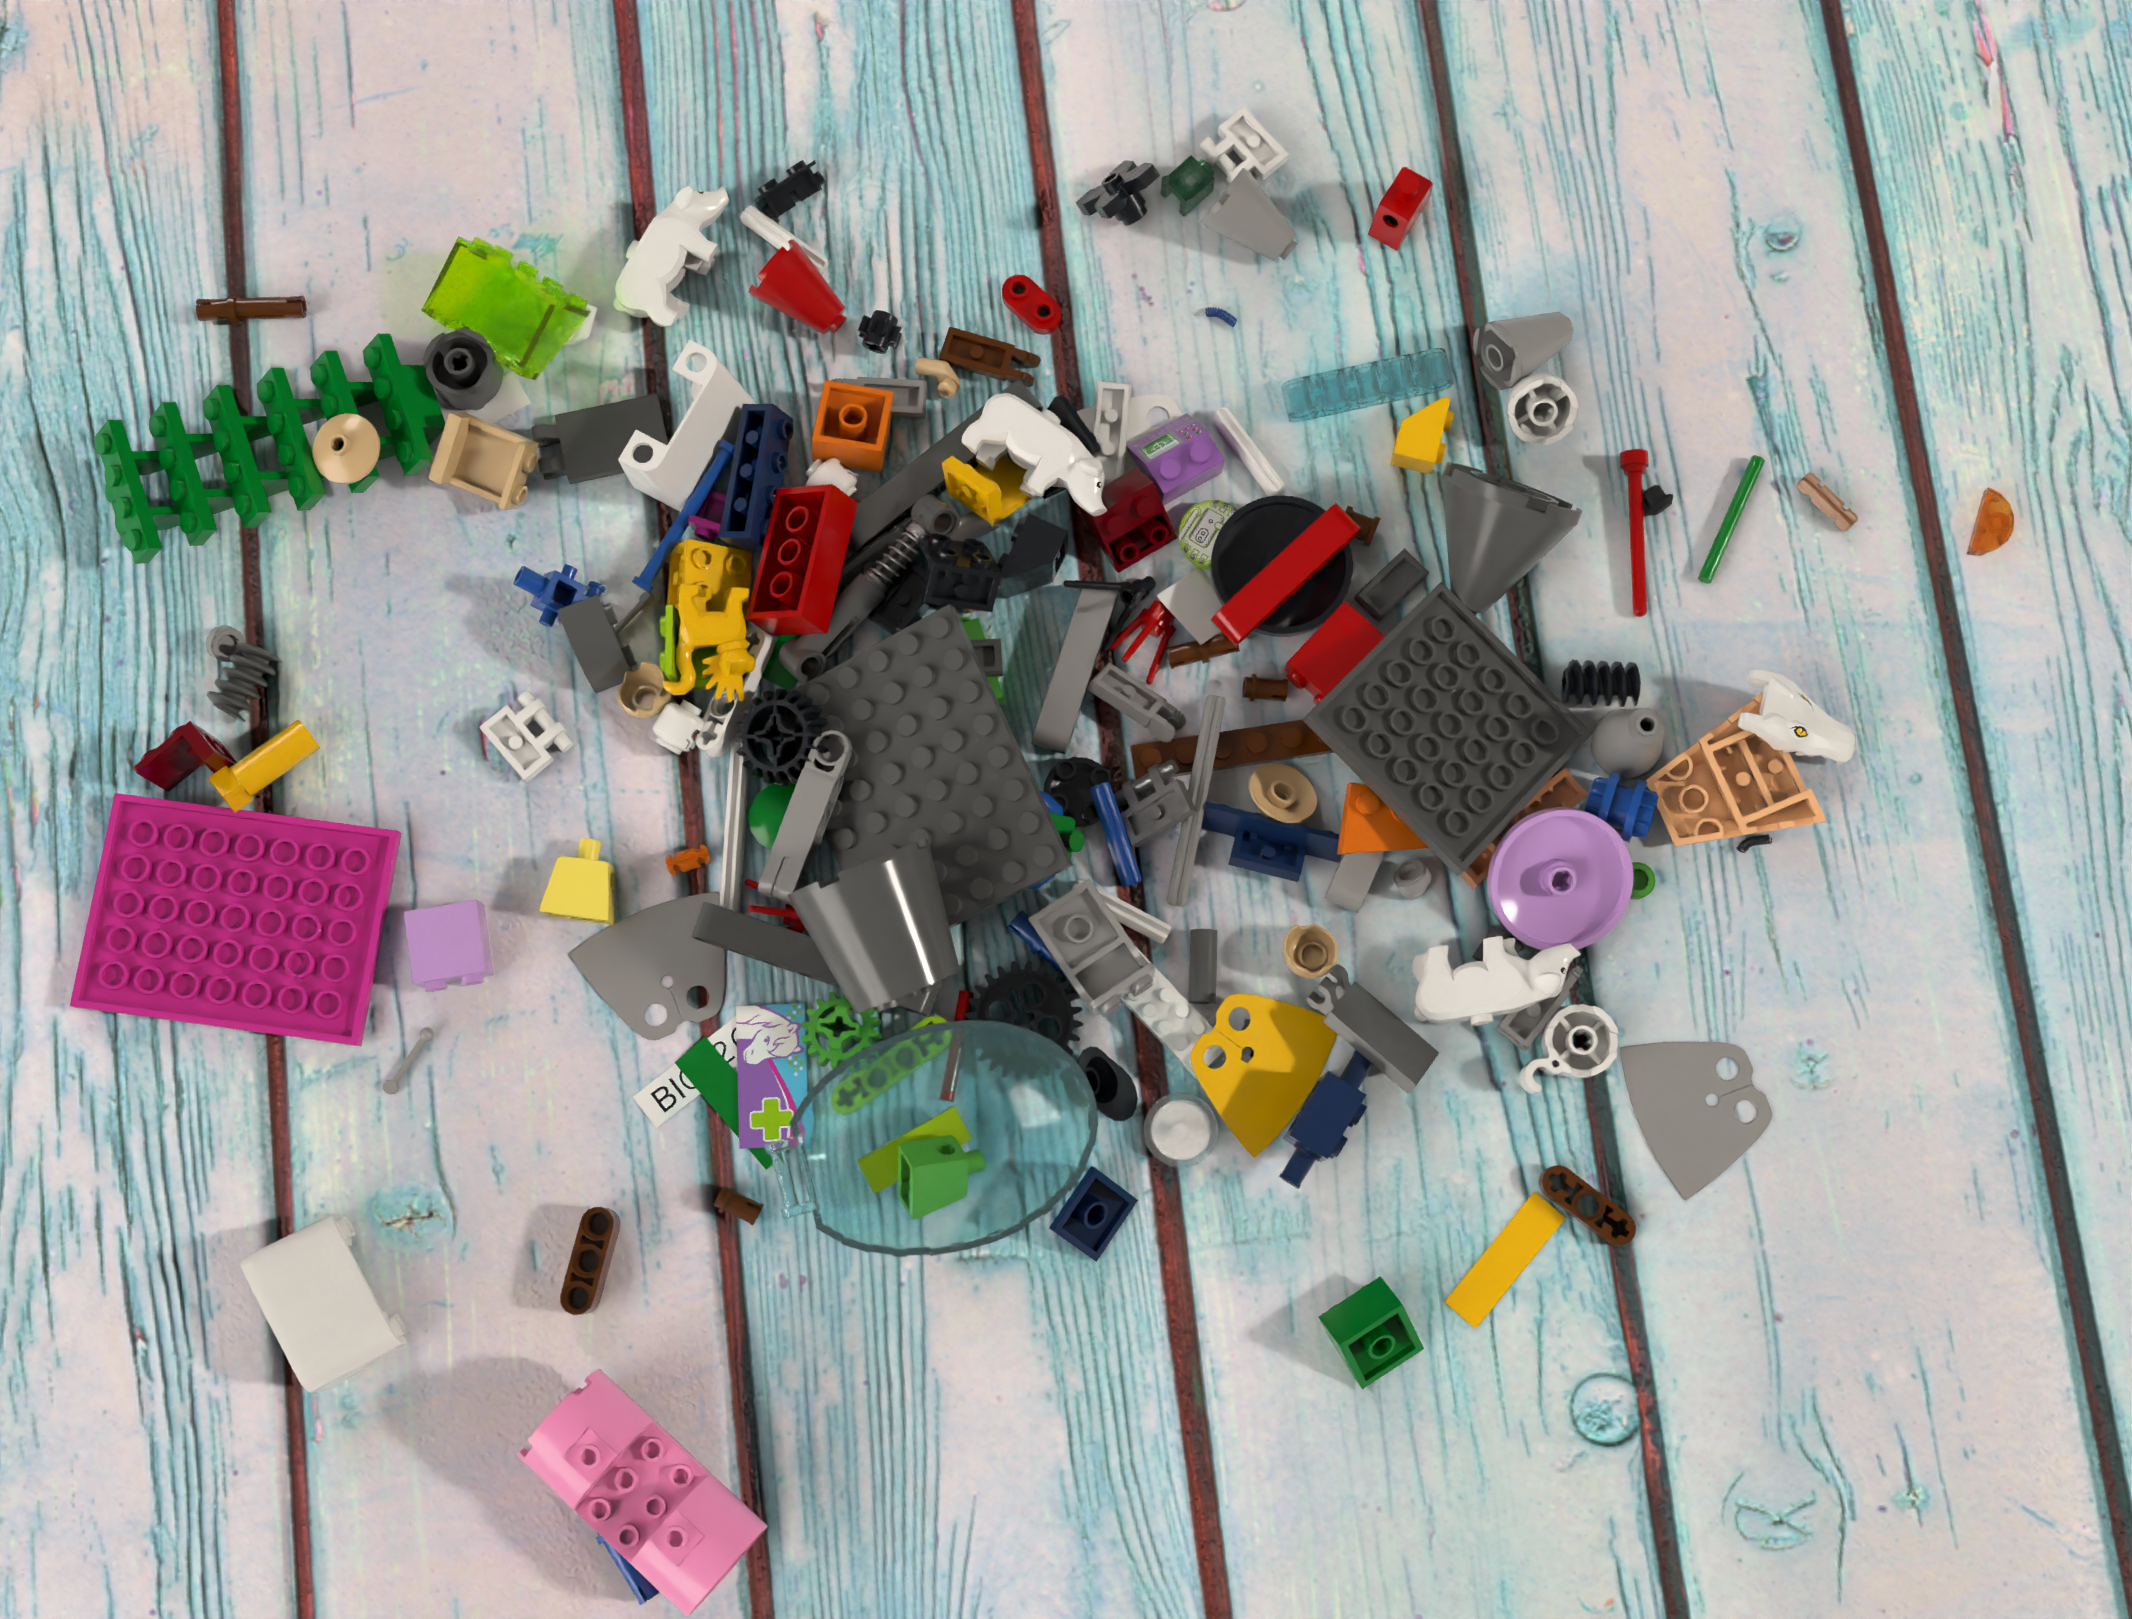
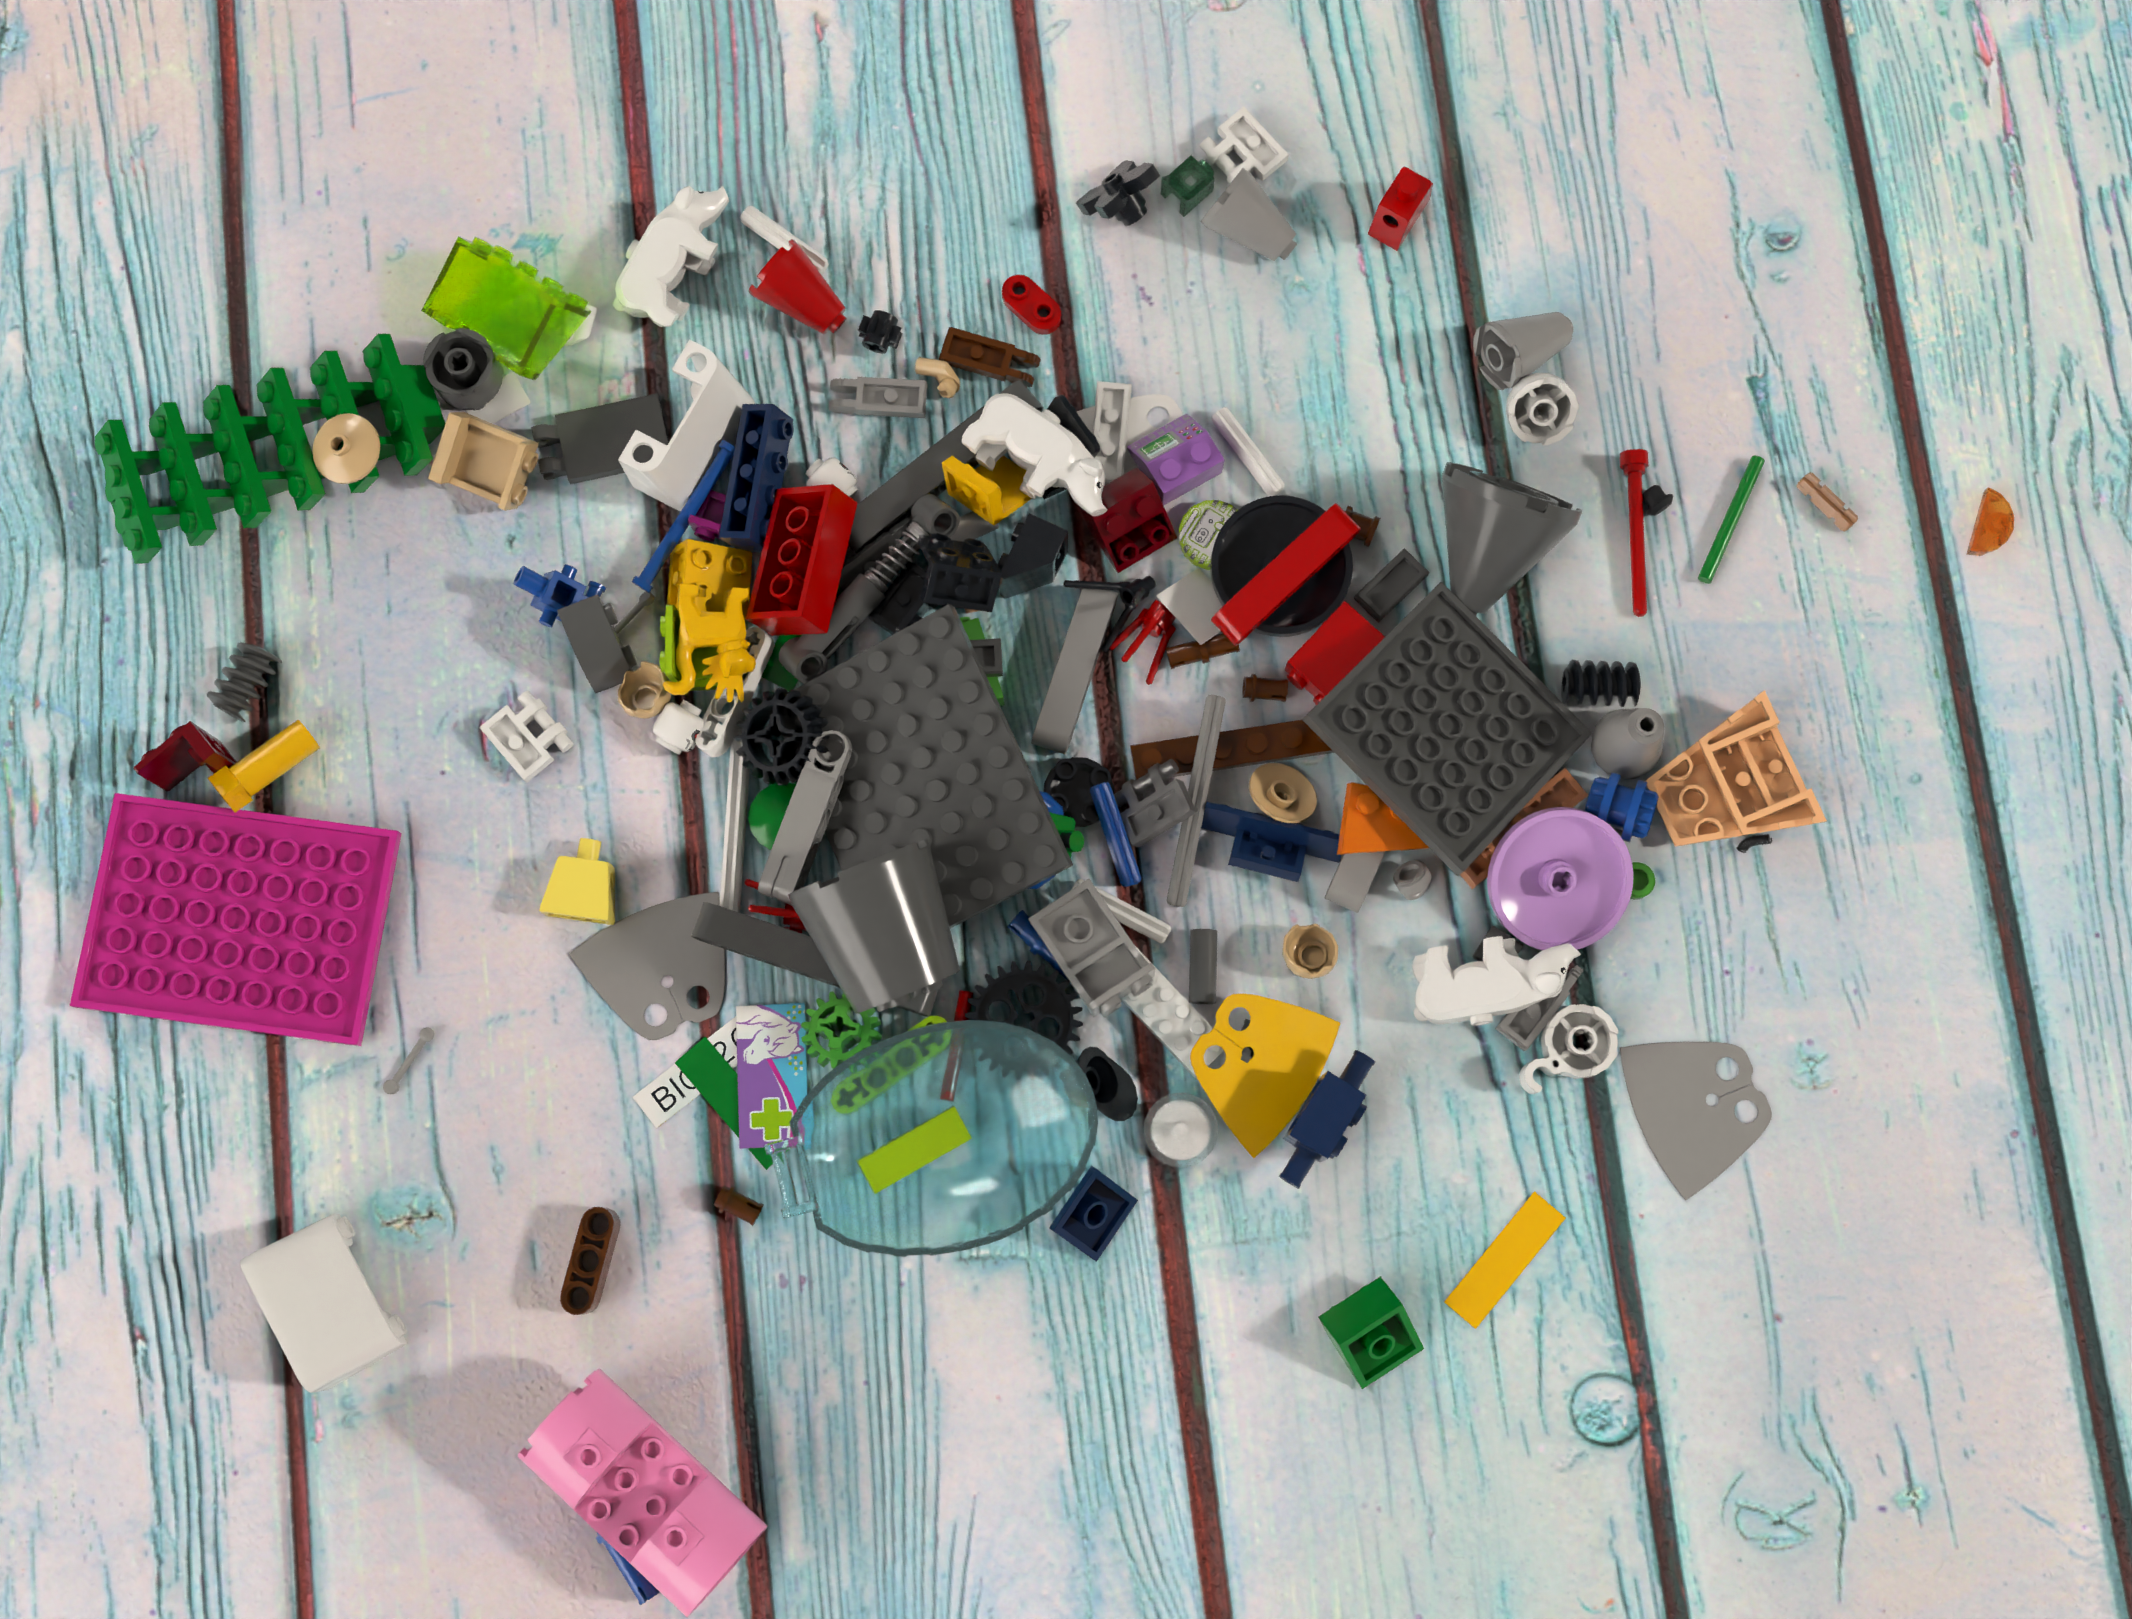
(223, 642): light grey tile -> none
(237, 308): reddish brown pin -> none
(449, 945): lavender piece -> none
(688, 859): orange piece -> none
(777, 195): black hinge -> none
(852, 425): orange slope -> none
(934, 1173): bright green torso -> none
(1137, 702): light grey hinge -> none
(1212, 313): blue leg -> none
(1367, 385): clear light blue beam -> none
(1373, 1030): dark grey tile -> none
(1420, 435): yellow slope -> none
(1603, 1230): reddish brown beam -> none
(1794, 722): white animal -> none

